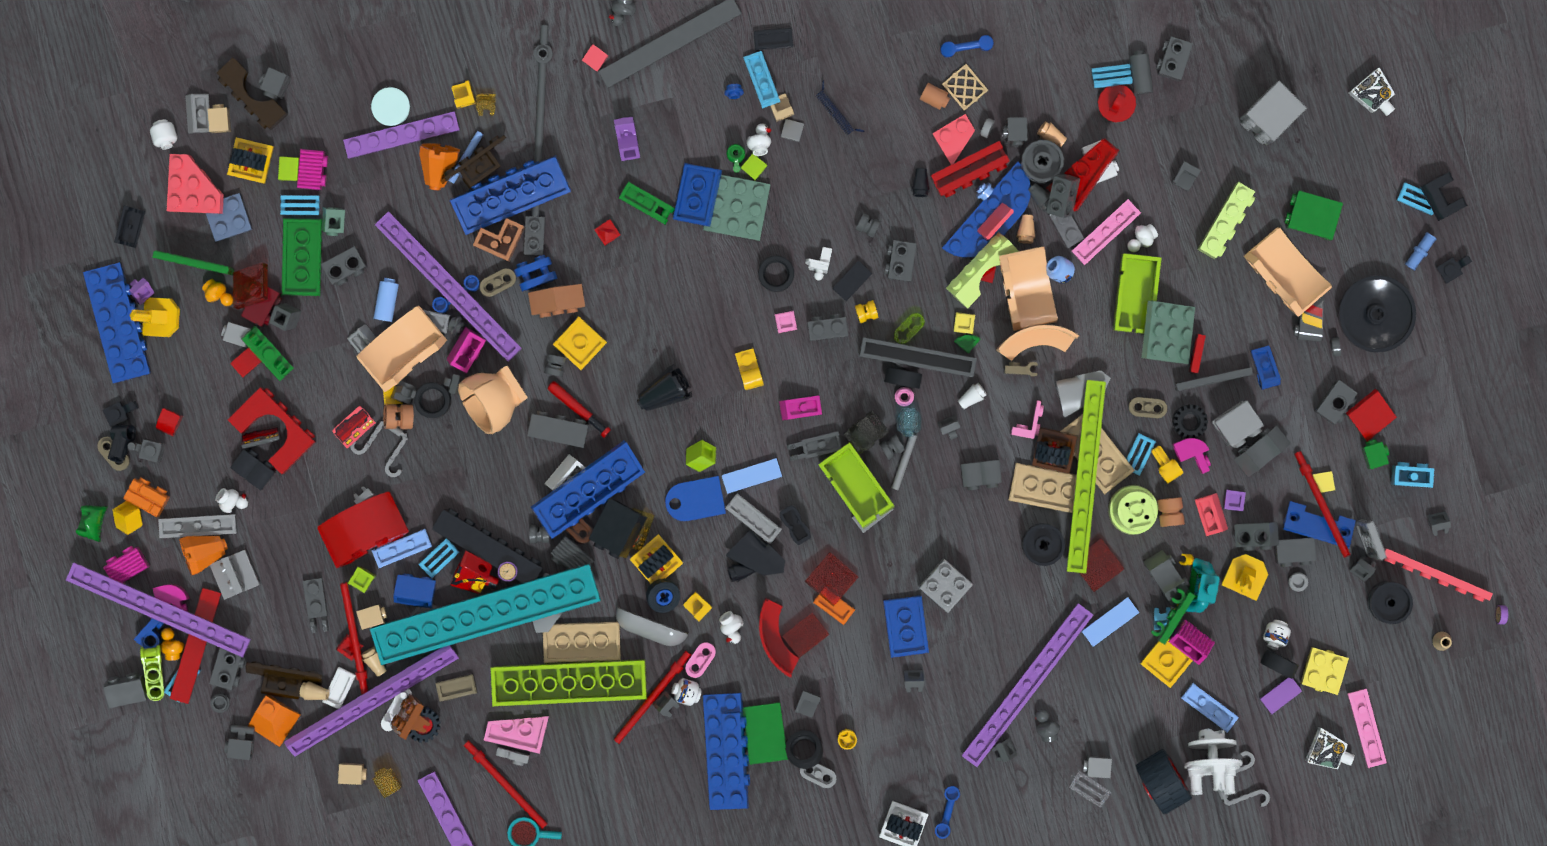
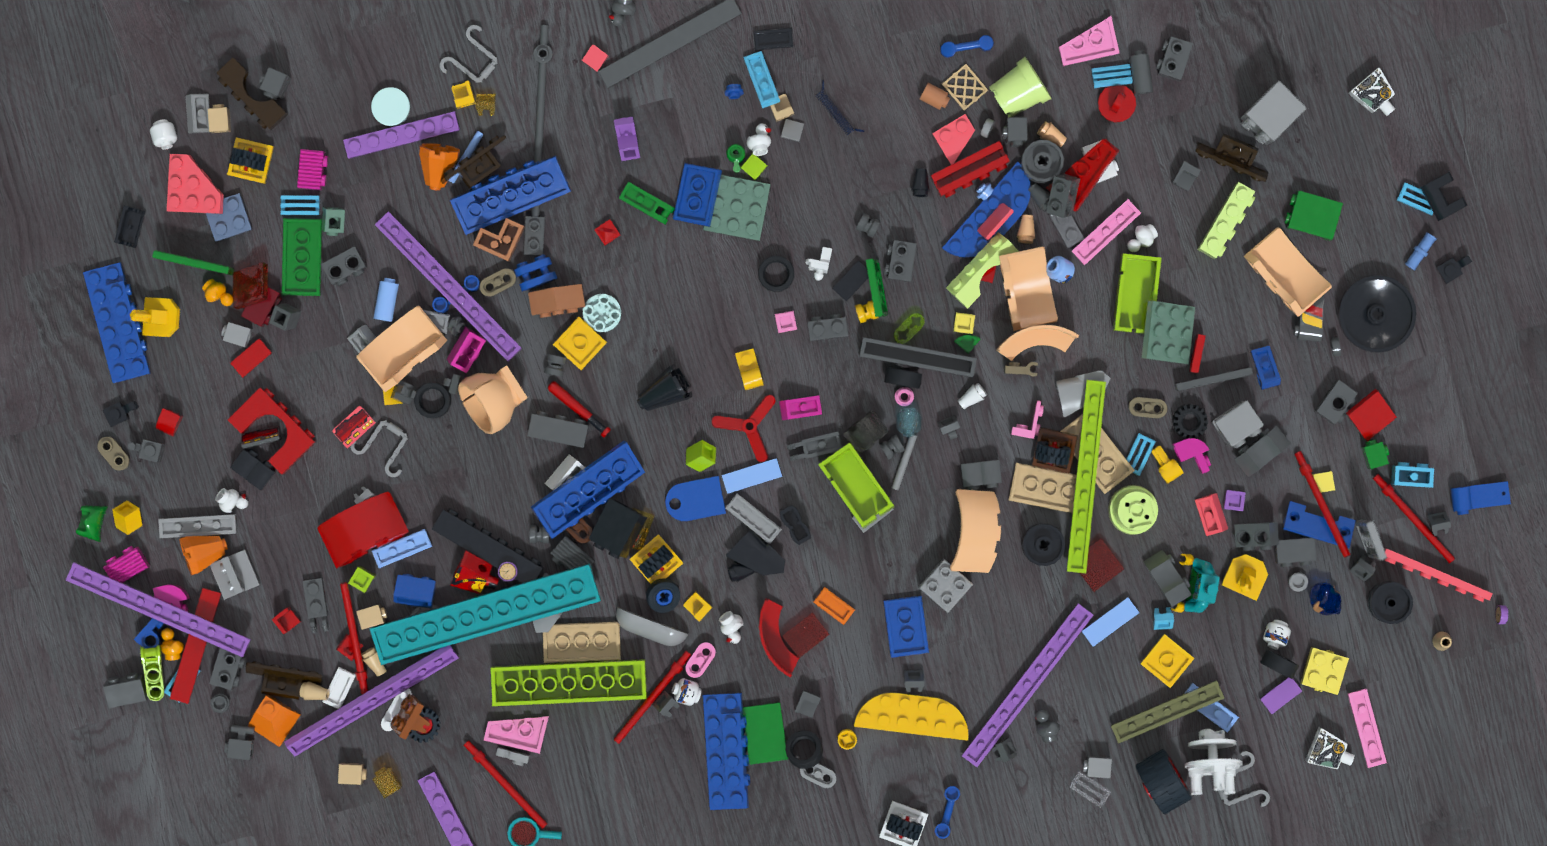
(121, 437): black piece -> none
(141, 290): medium lavender tile -> none
(146, 496): orange brick -> none
(267, 353): green plate -> none
(286, 620): none -> red panel
(288, 168): lime panel -> none
(405, 416): nougat wheel -> none
(427, 569): medium azure tile -> none
(456, 687): dark tan tile -> none
(489, 68): none -> light grey piece
(602, 312): none -> light aqua tile
(740, 425): none -> red piece
(831, 579): clear red plate -> none
(877, 287): none -> green tile
(912, 715): none -> yellow plate
(978, 531): none -> light nougat panel
(1019, 89): none -> yellowish green piece
(1092, 44): none -> bright pink wing
(1167, 711): none -> olive plate
(1171, 512): nougat wheel -> none
(1174, 616): green plate -> none
(1191, 642): dark pink brick -> none
(1235, 155): none -> dark brown bracket
(1325, 599): none -> clear blue hair
(1388, 490): none -> red bar
(1479, 496): none -> blue door

